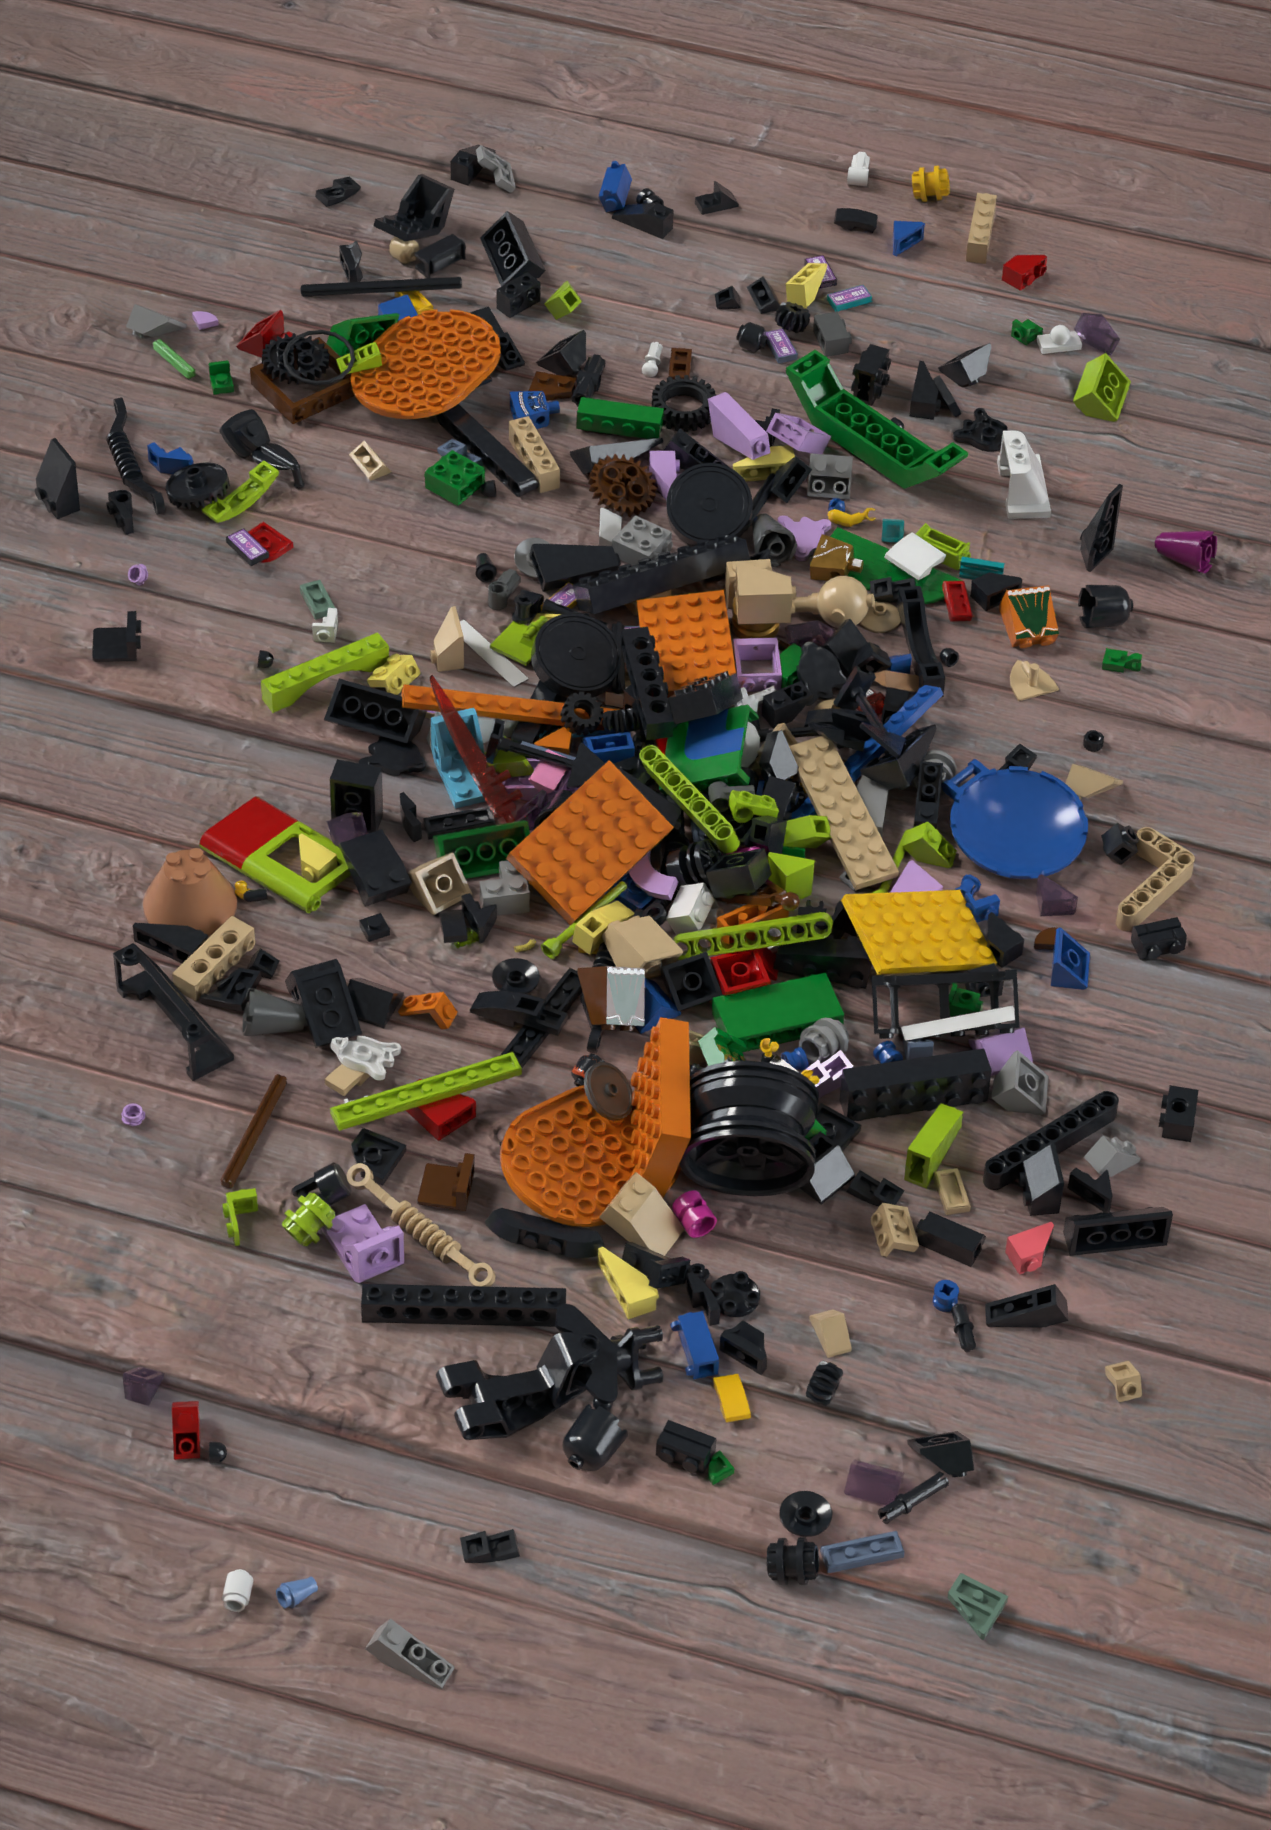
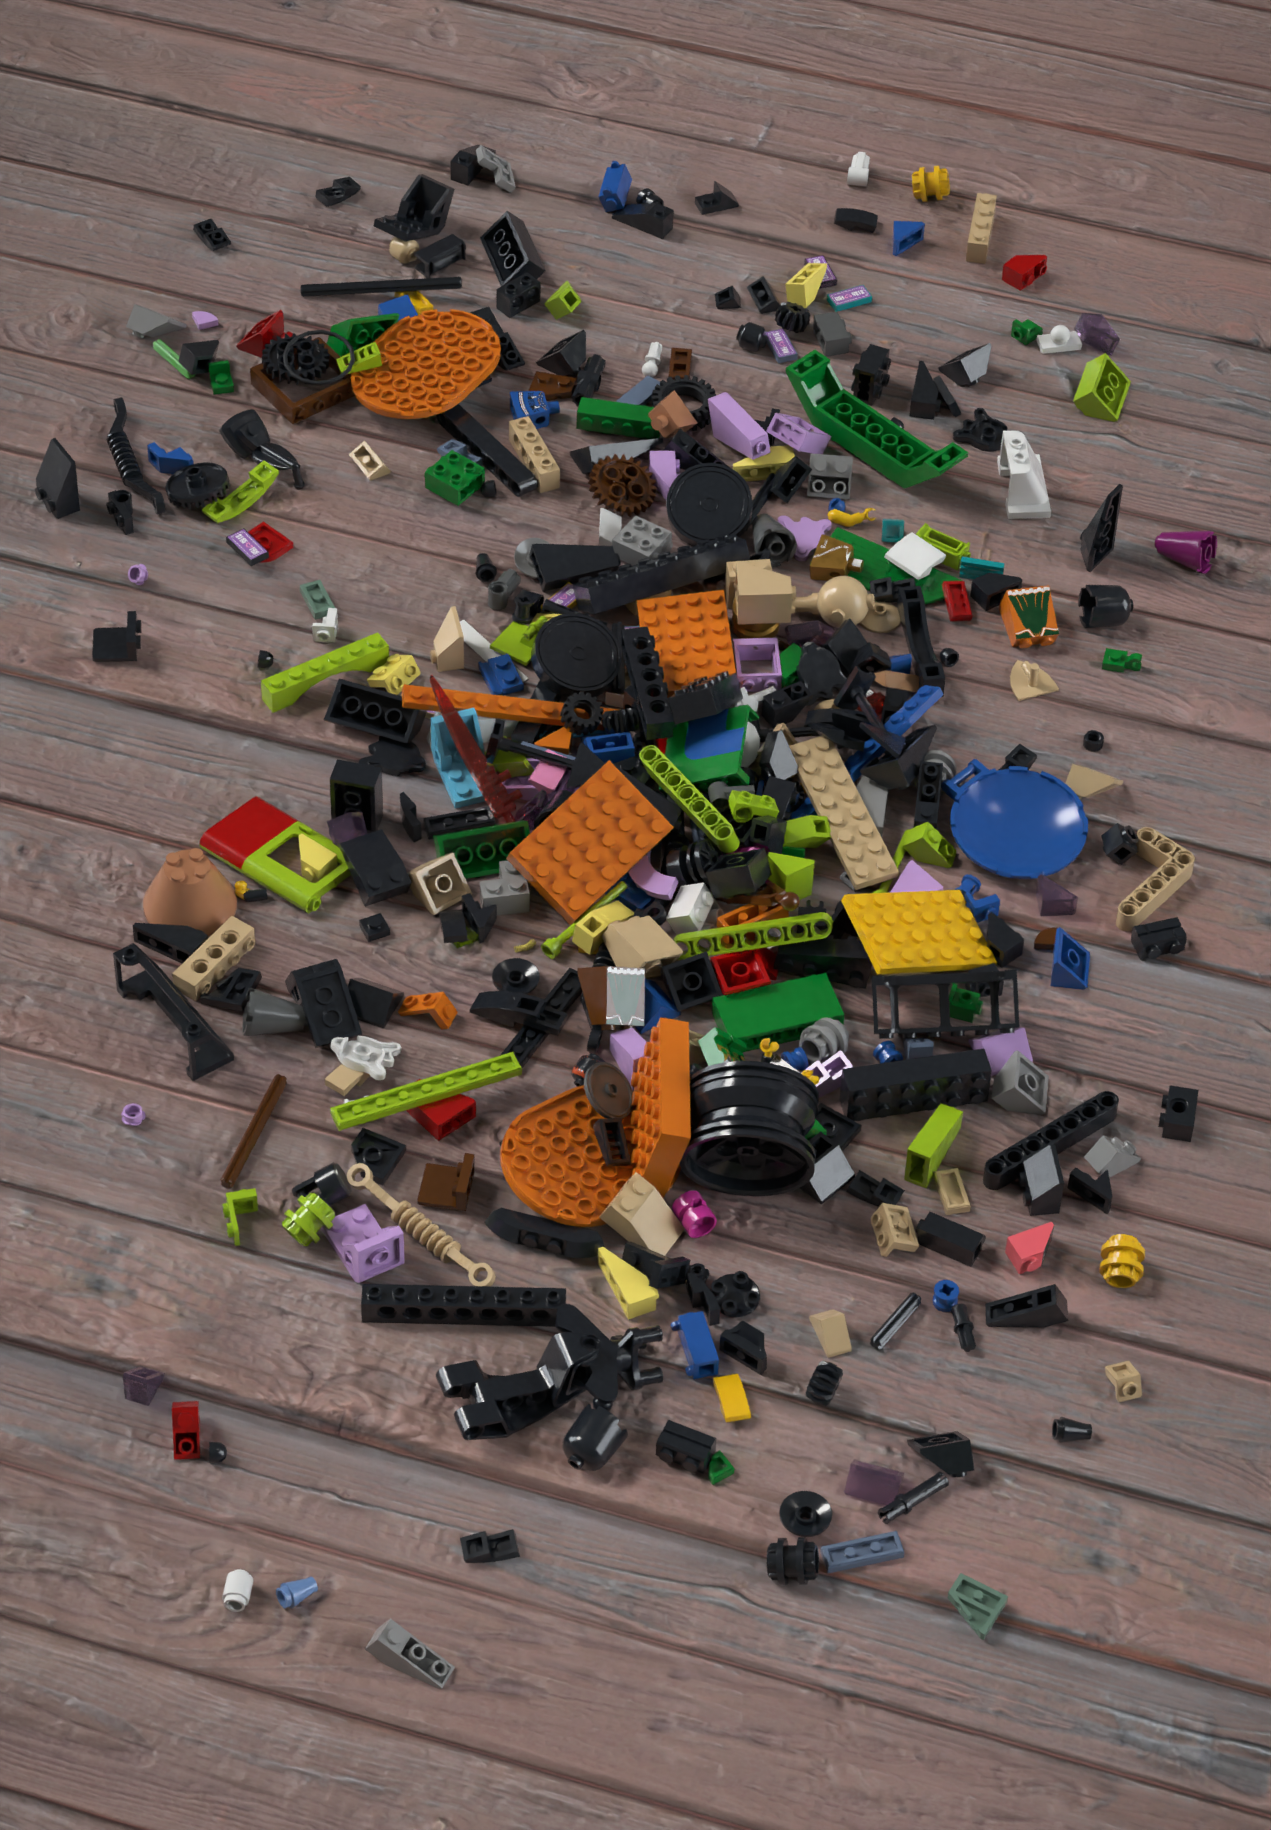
(198, 355): none -> black slope
(211, 235): none -> black slope
(264, 963): black slope -> none
(350, 259): black slope -> none
(501, 675): none -> blue plate
(615, 1125): none -> black slope
(626, 1049): none -> lavender slope
(640, 393): none -> sand blue tile
(671, 416): none -> nougat torso
(895, 1321): none -> black axle
(958, 1023): white sticker -> none
(1070, 1430): none -> black cone
(1117, 1230): black slope -> none
(1122, 1261): none -> yellow piece

